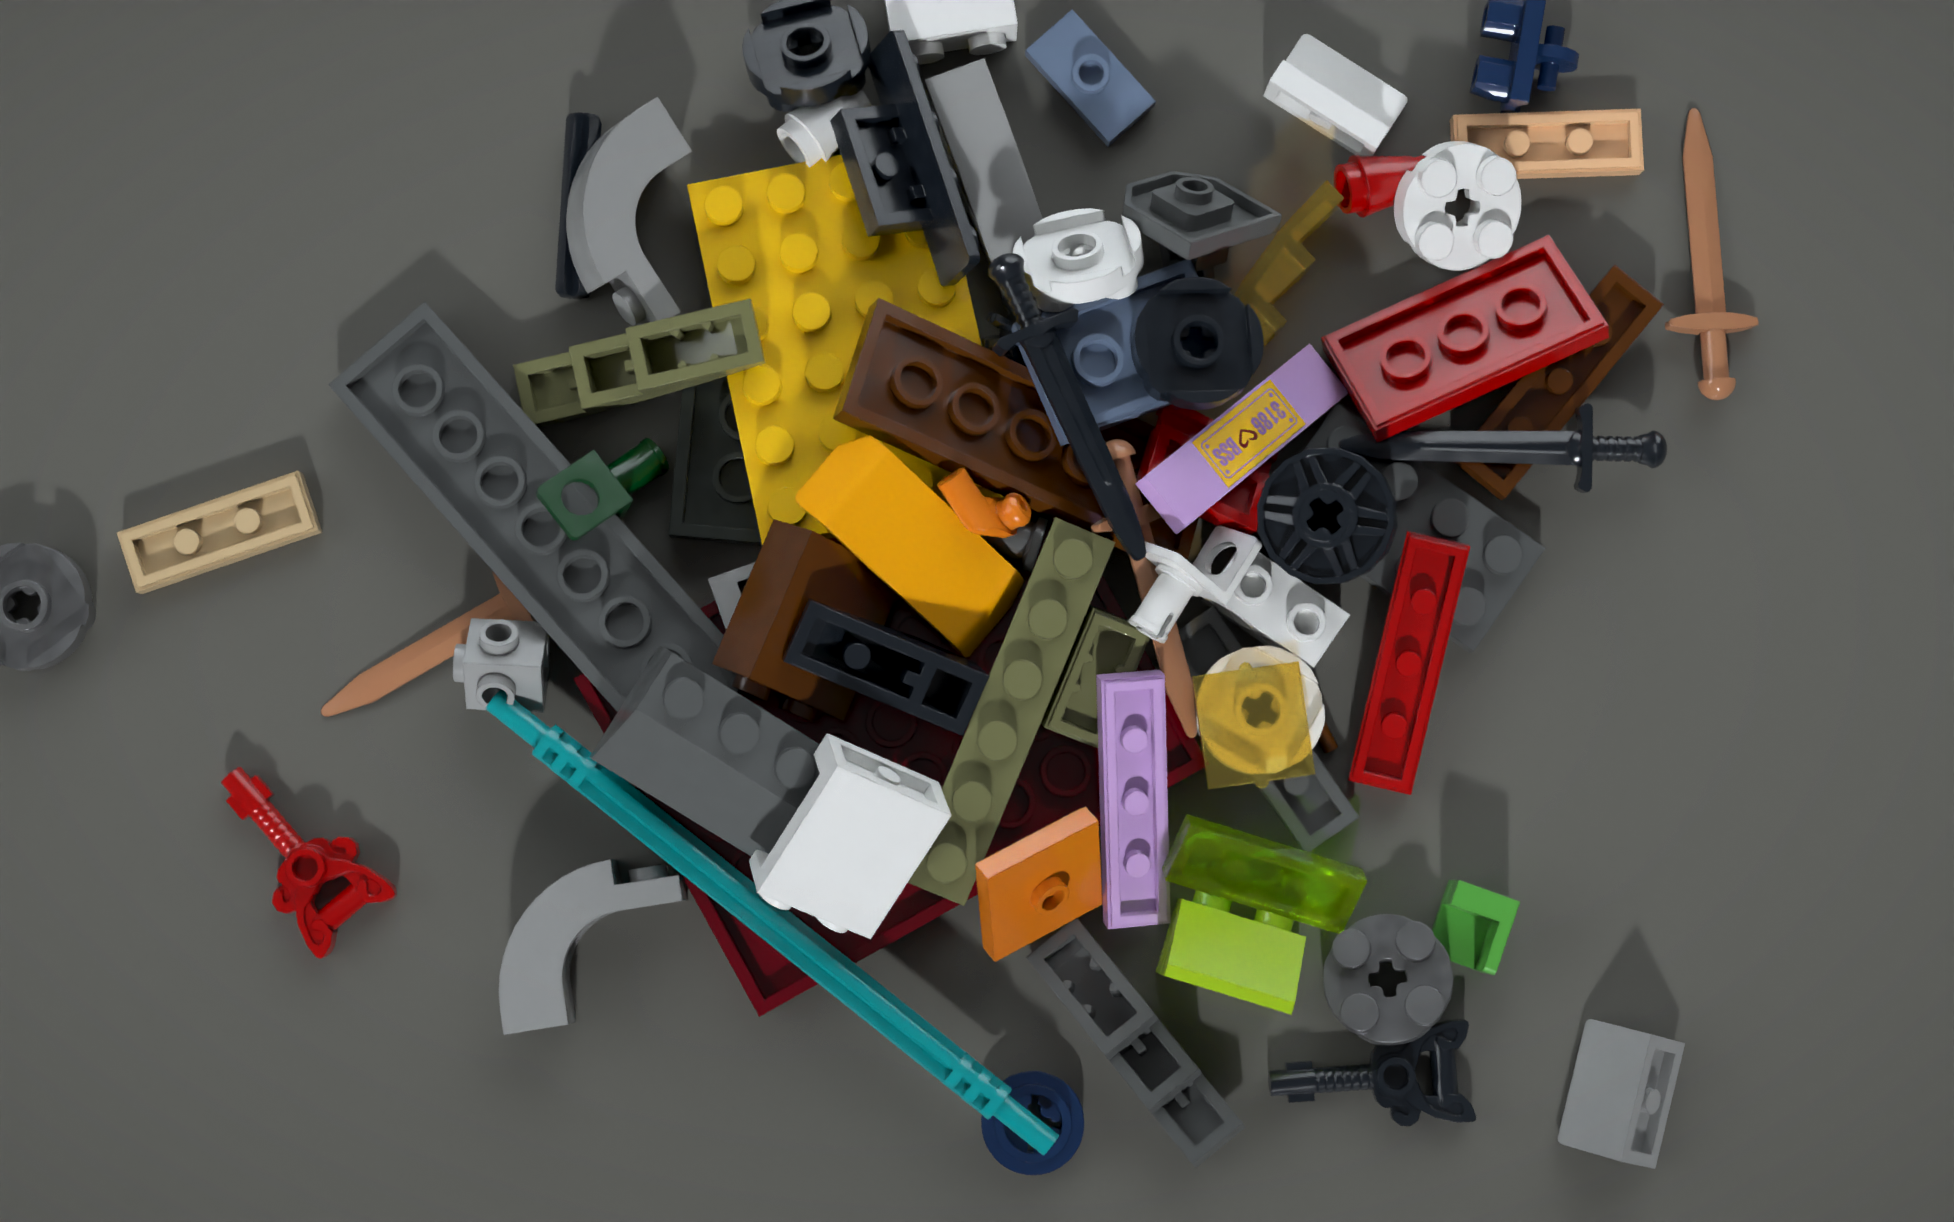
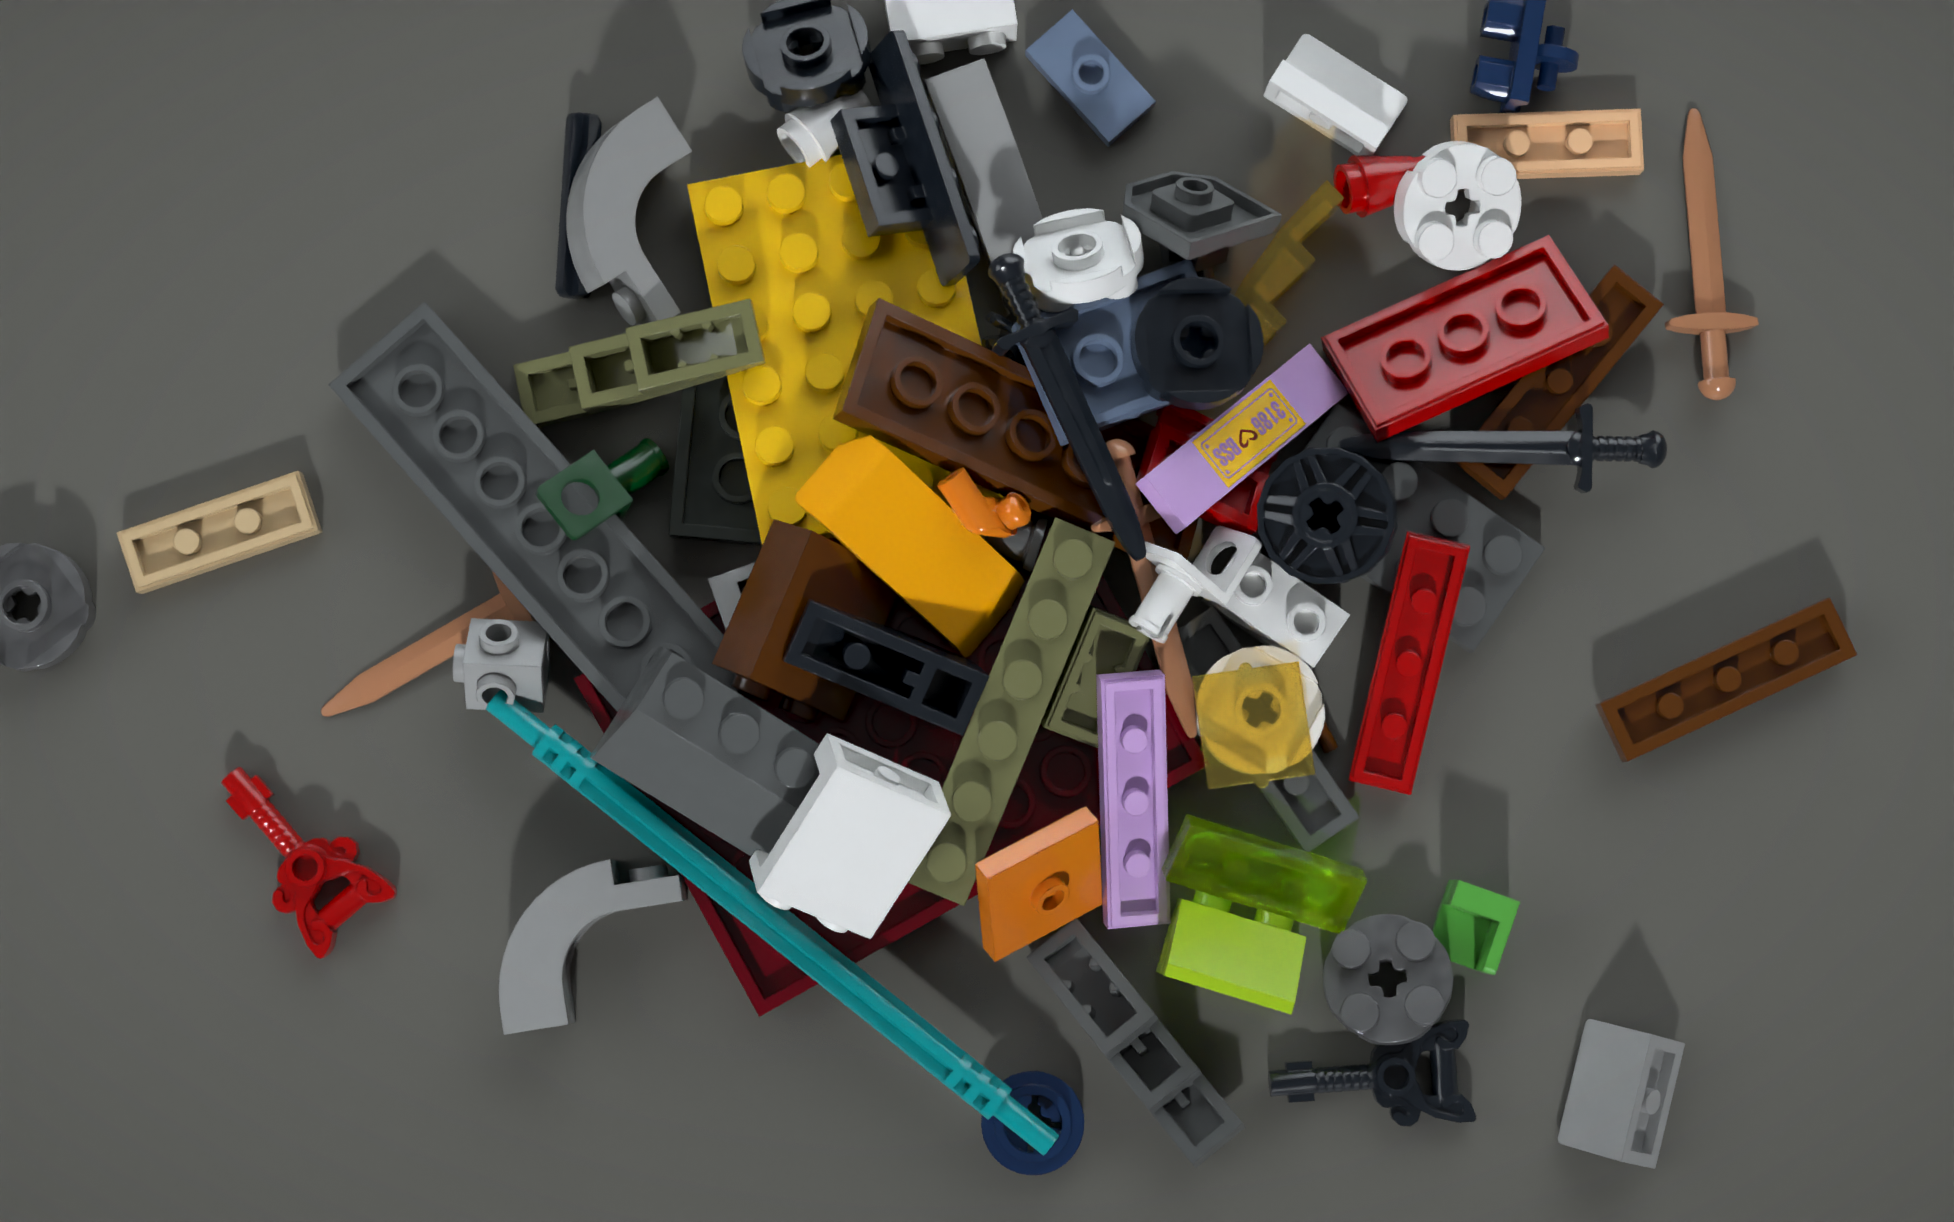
(1726, 680): none -> reddish brown plate

